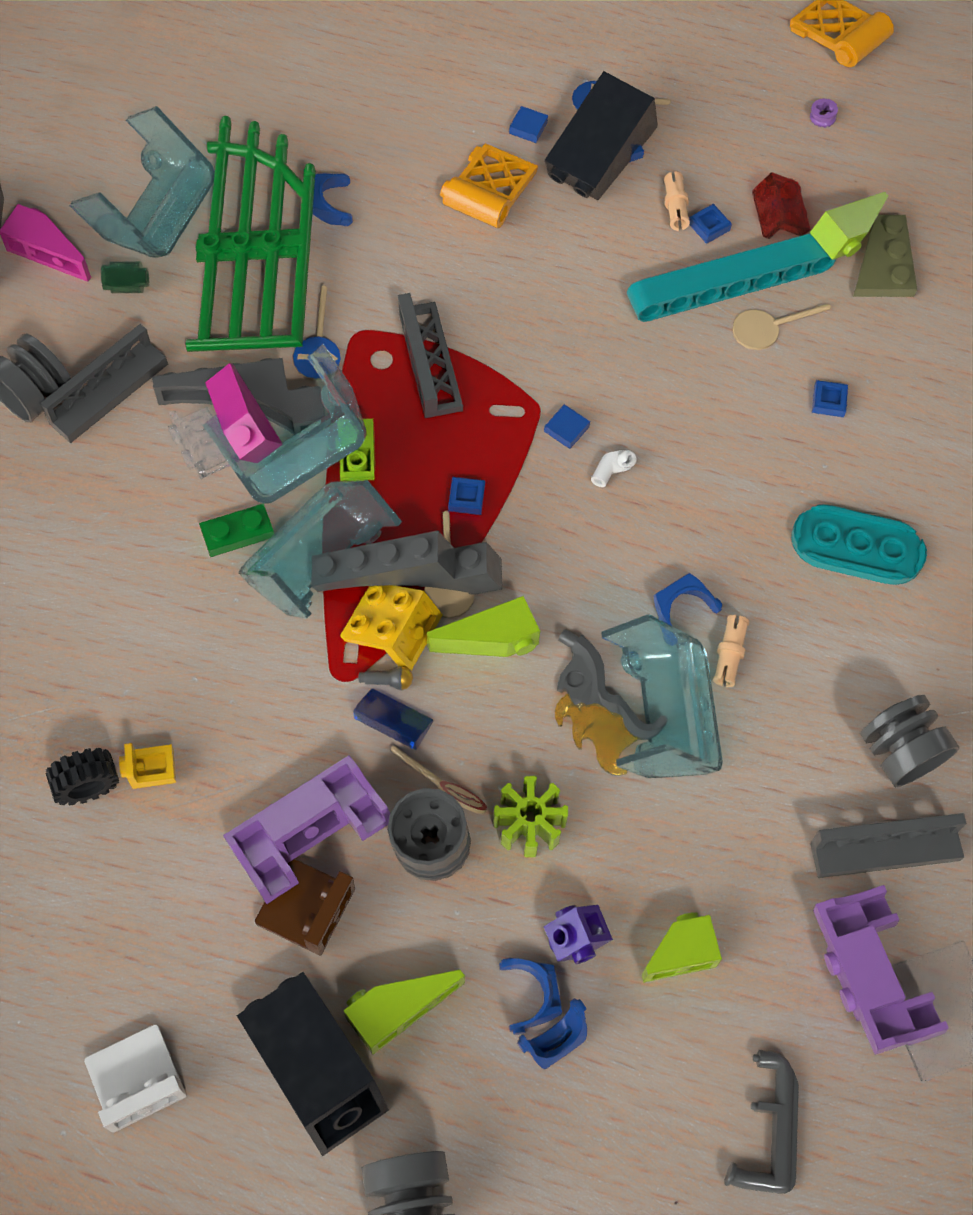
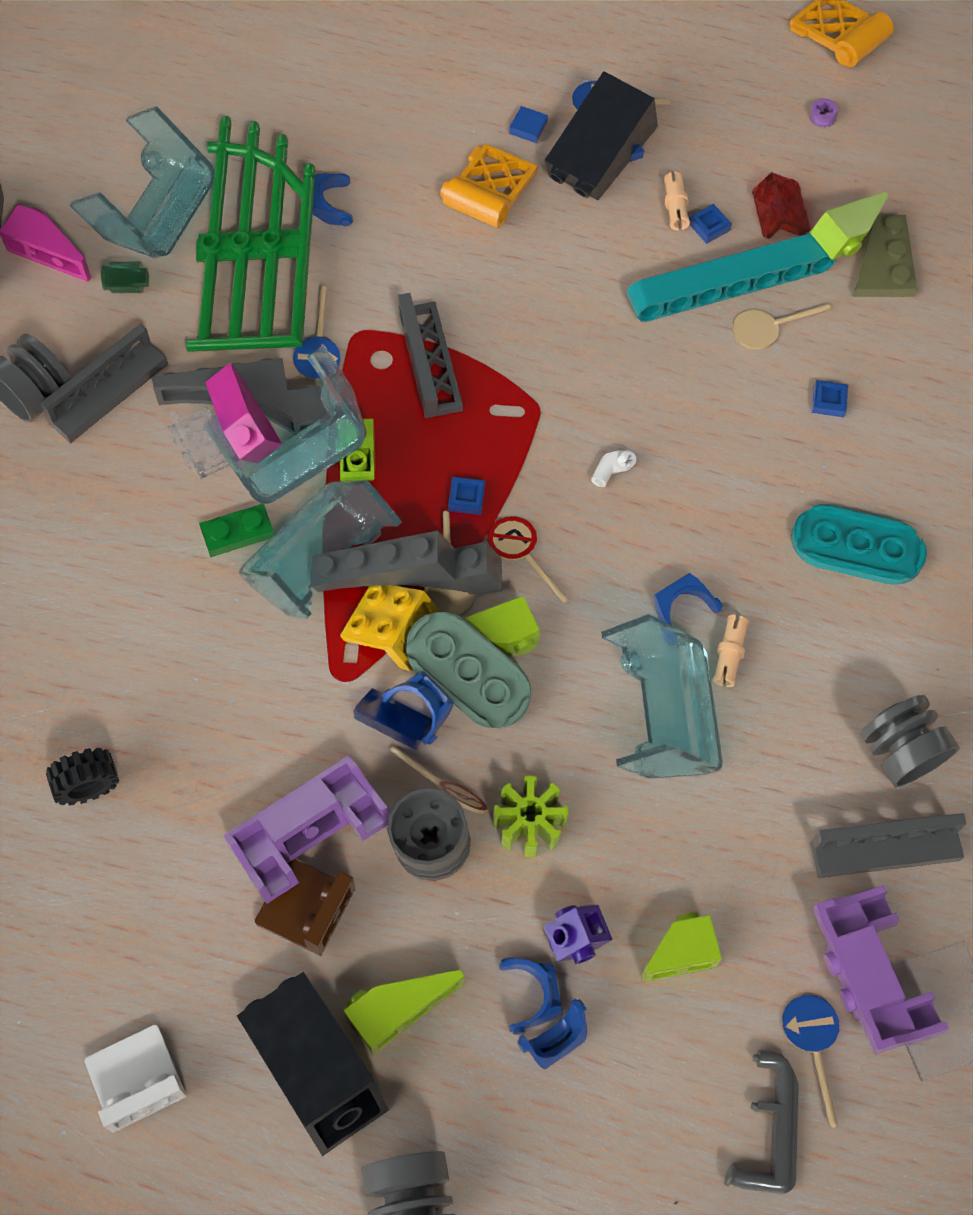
(148, 765): yellow bracket -> none
(398, 678): dark grey piece -> none
(432, 694): none -> blue helmet
(469, 669): none -> sand green tile
(516, 539): none -> piece
(567, 426): blue tile -> none
(594, 711): piece -> none
(813, 1027): none -> blue piece

